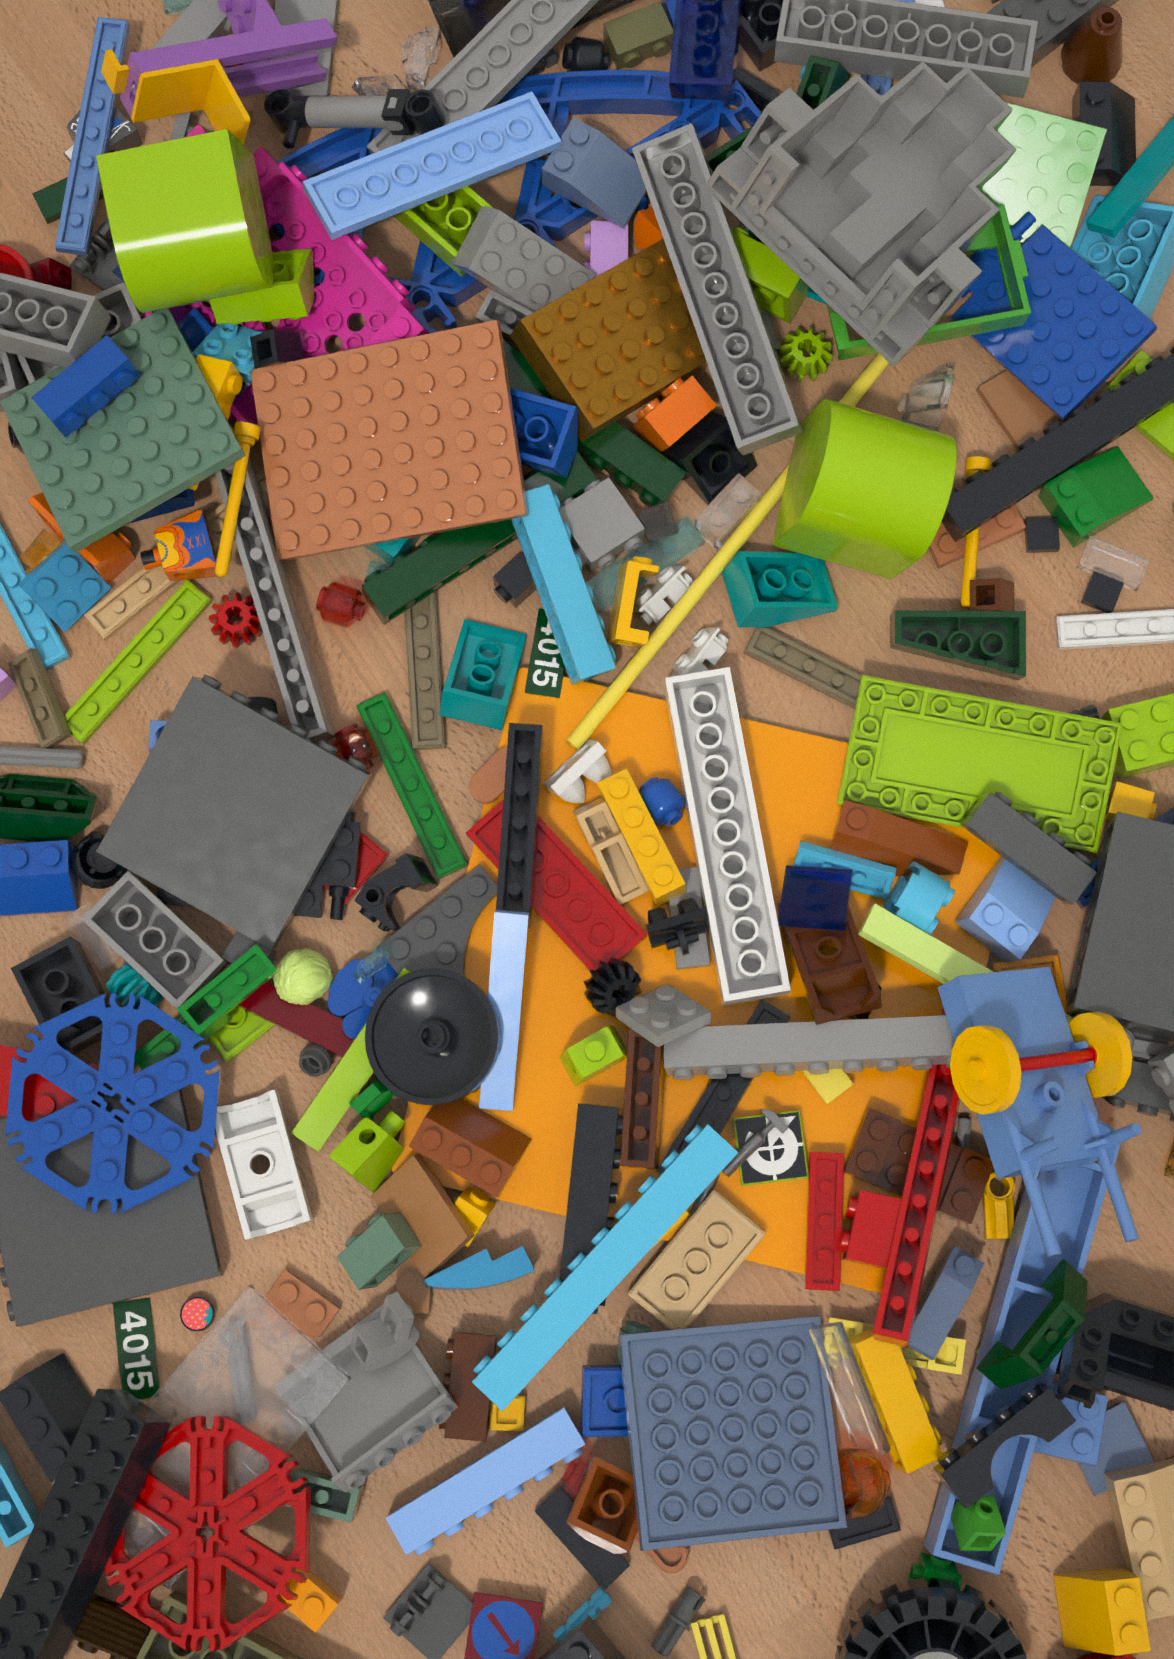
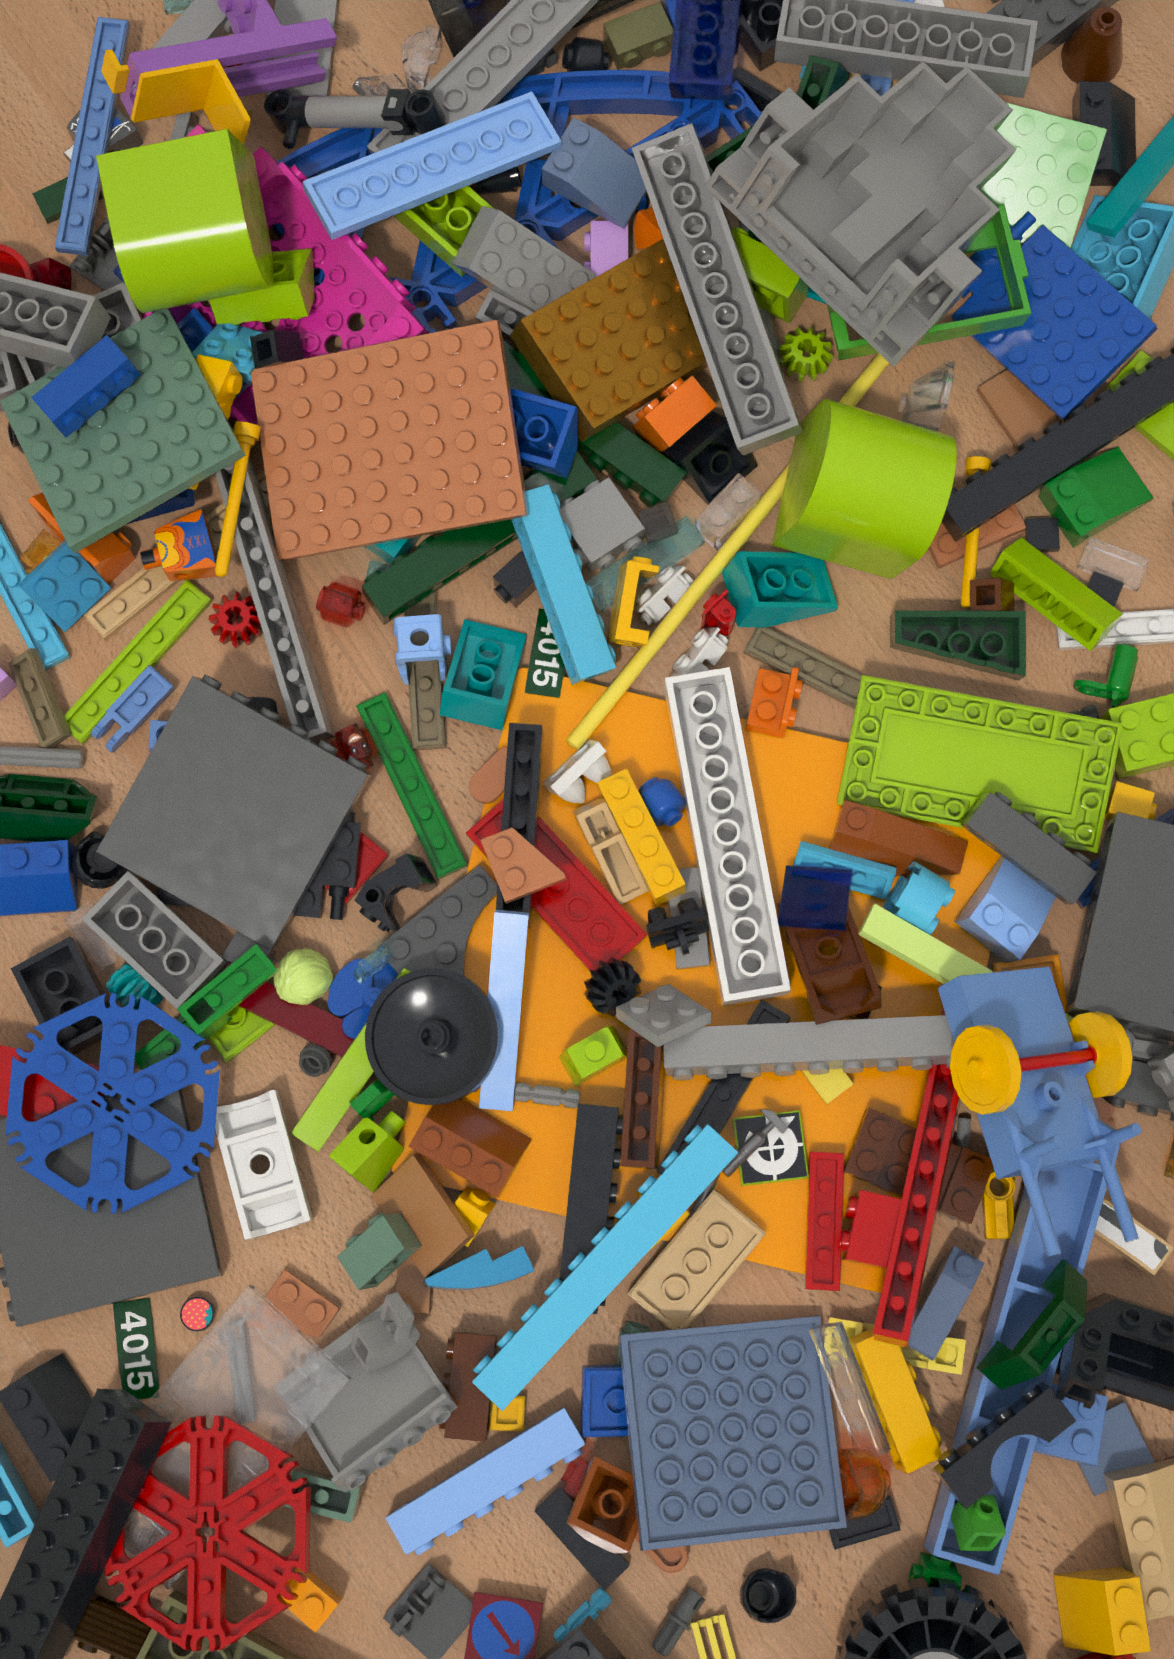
(133, 707): none -> medium blue hinge
(435, 649): none -> light blue piece
(500, 183): none -> black cone
(519, 865): none -> nougat wing
(547, 1095): none -> light grey axle
(719, 613): none -> red hinge
(768, 1595): none -> black hair
(772, 702): none -> orange bracket
(1056, 593): none -> lime brick
(1119, 677): none -> green piece
(1146, 1253): none -> slope

